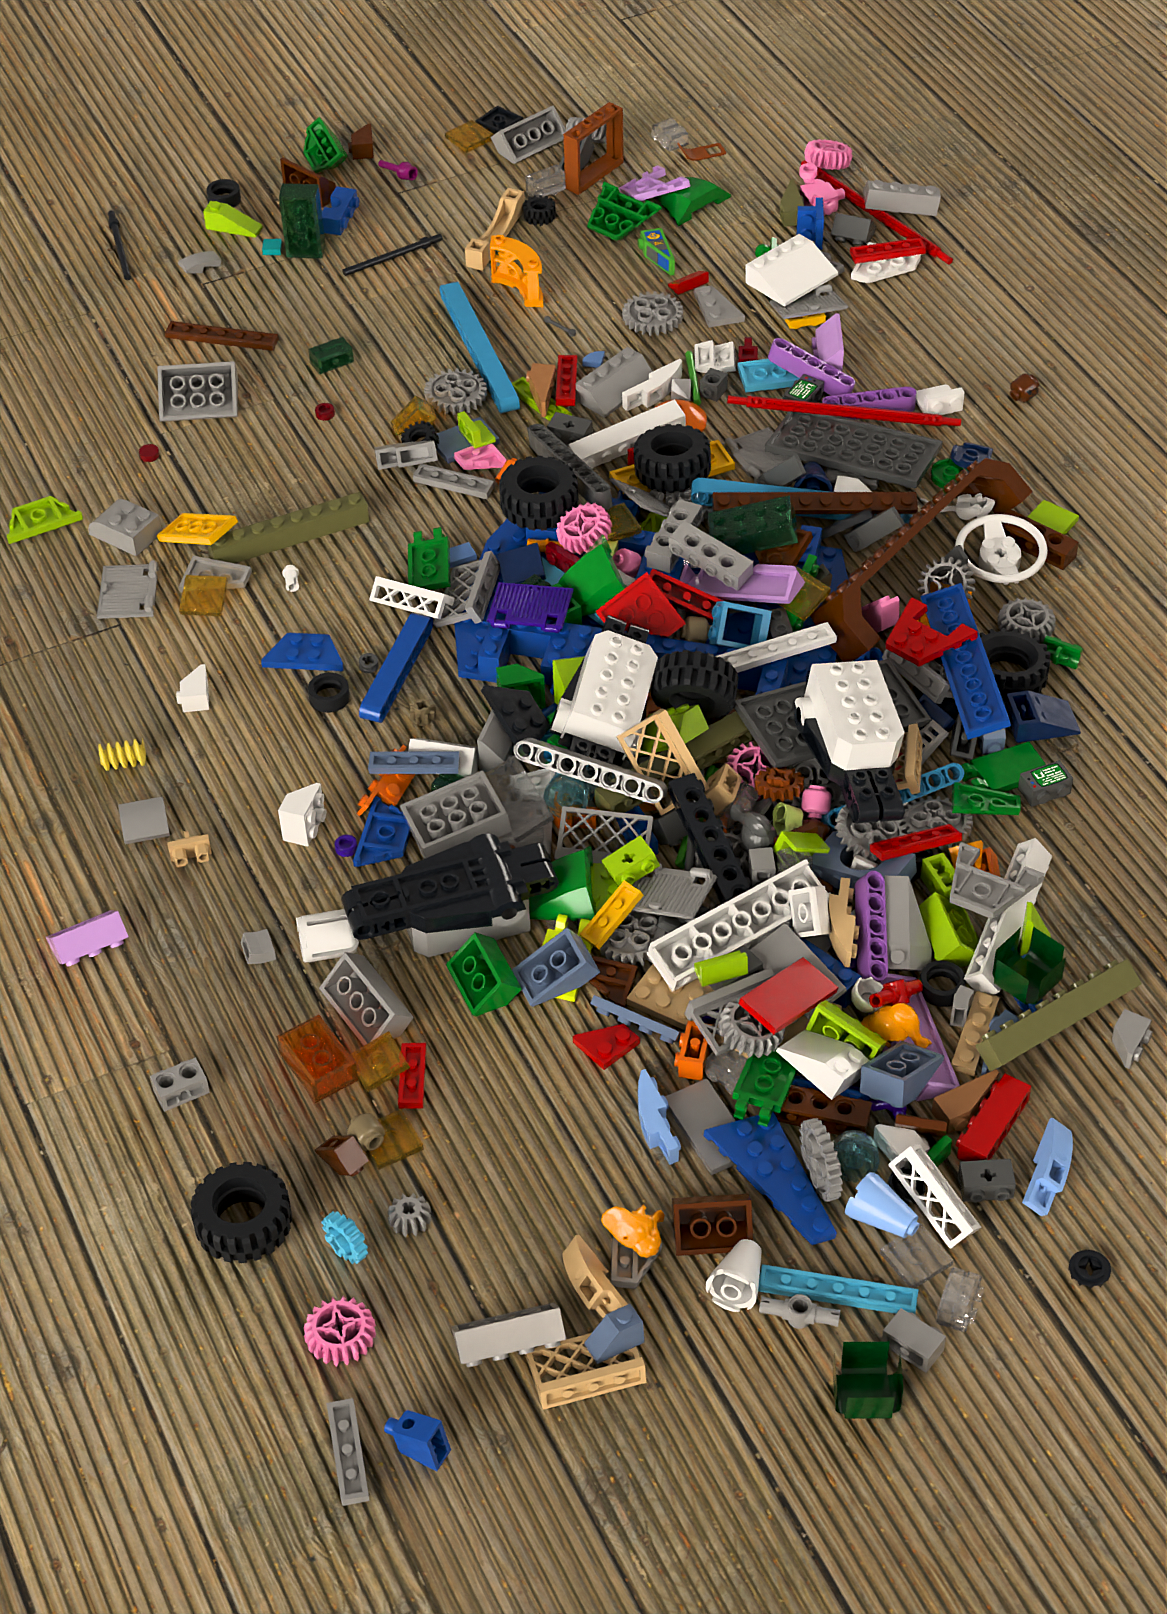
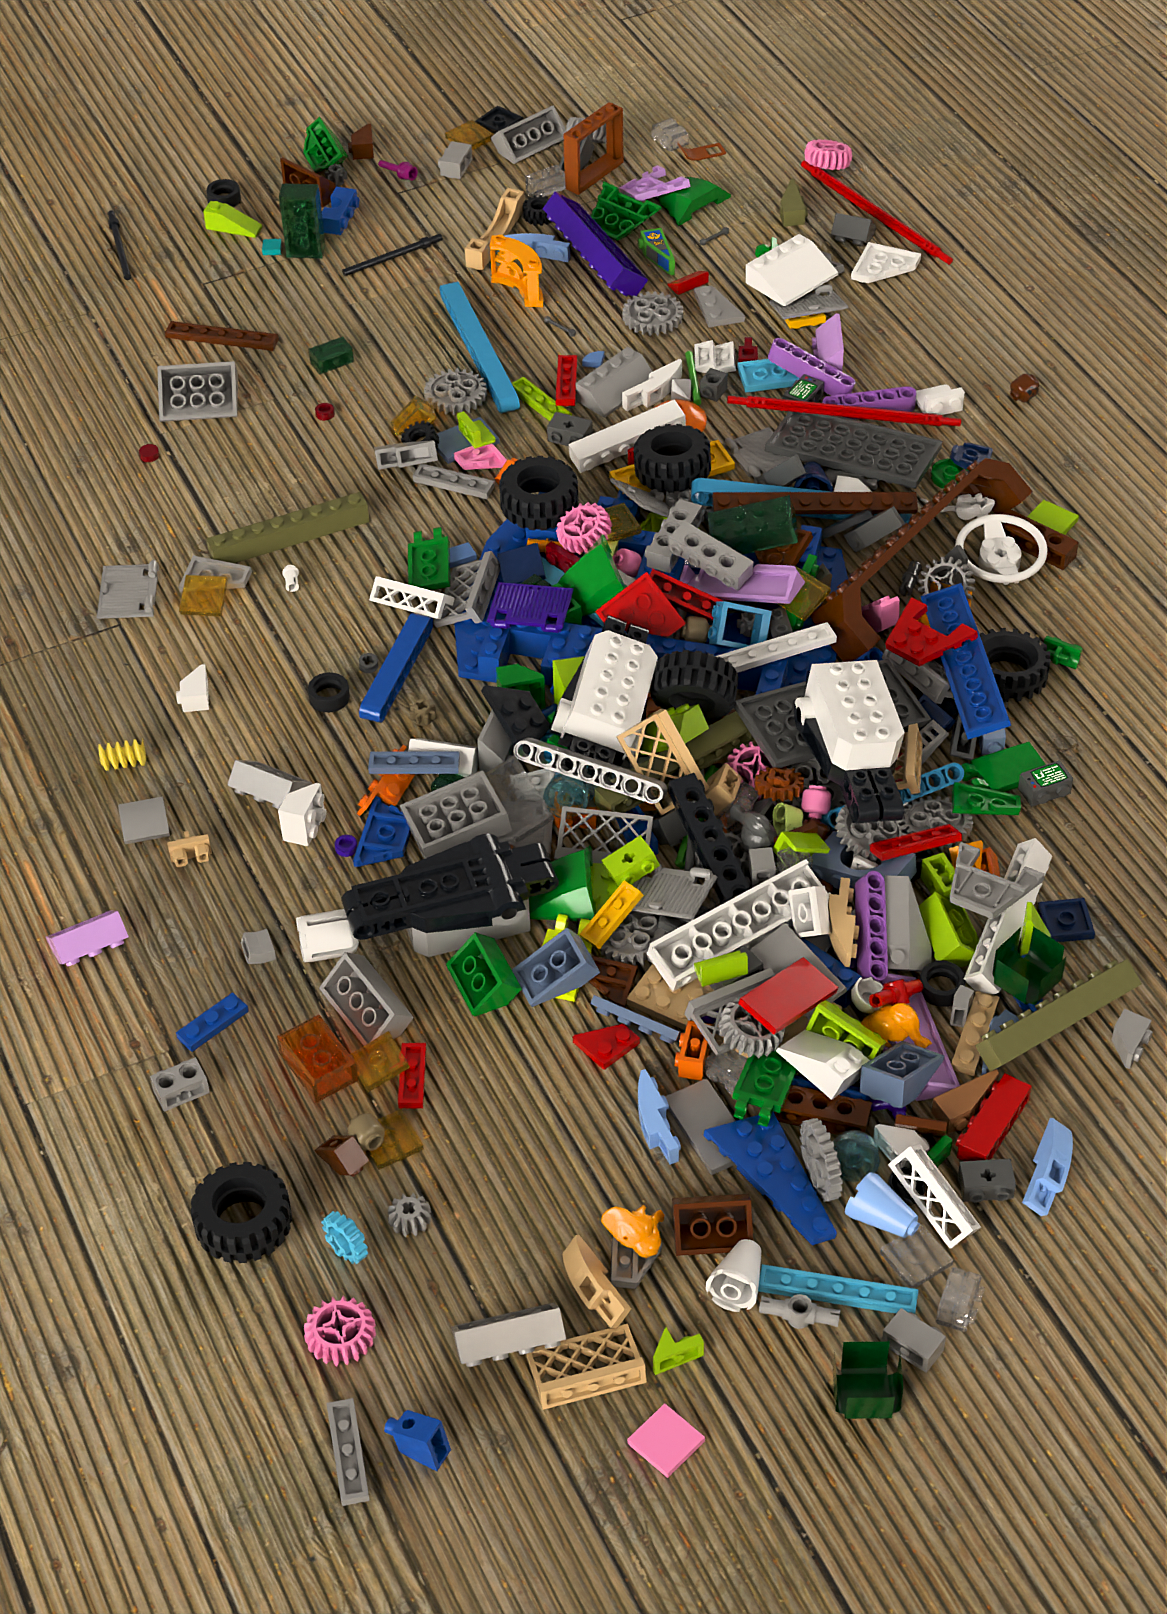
(40, 517): lime wing -> none
(126, 526): light grey brick -> none
(196, 262): light grey slope -> none
(197, 528): yellow tile -> none
(212, 1022): none -> blue plate
(264, 782): none -> slope
(304, 652): blue wing -> none
(336, 174): none -> dark grey gear
(455, 160): none -> light grey brick
(542, 382): medium nougat slope -> none
(544, 245): none -> light blue slope
(590, 484): dark grey beam -> none
(594, 245): none -> dark purple brick
(616, 1334): sand blue slope -> none
(666, 1440): none -> bright pink tile
(672, 1354): none -> lime slope
(725, 230): none -> dark grey hinge
(746, 623): none -> light grey gear
(811, 222): blue bracket -> none
(818, 188): bright pink torso -> none
(887, 250): red tile -> none
(901, 197): light grey slope -> none
(910, 578): none -> dark grey pin
(1027, 617): light grey gear -> none
(1039, 716): dark blue slope -> none
(1067, 919): none -> dark blue tile
(1098, 1263): black gear -> none

